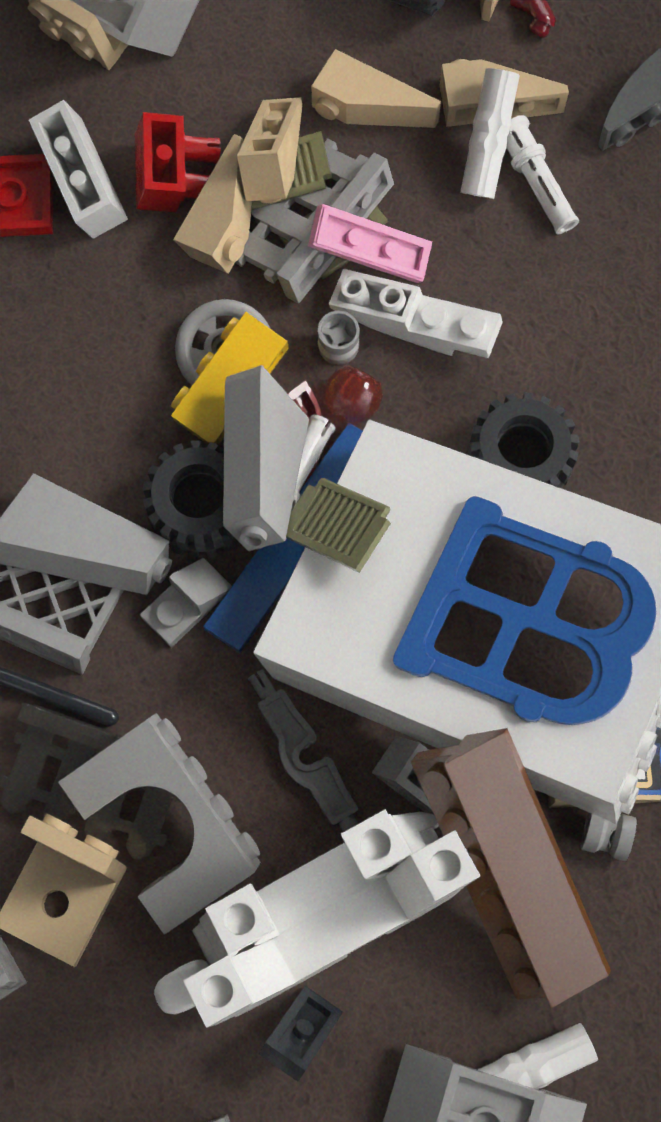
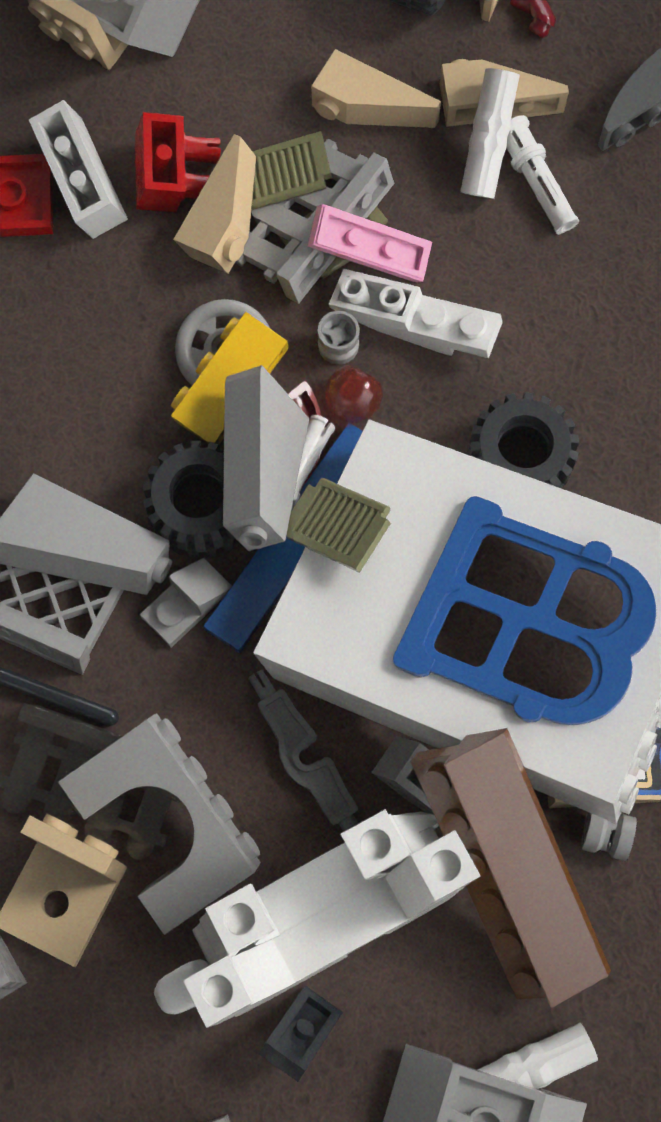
(270, 150): tan slope -> none

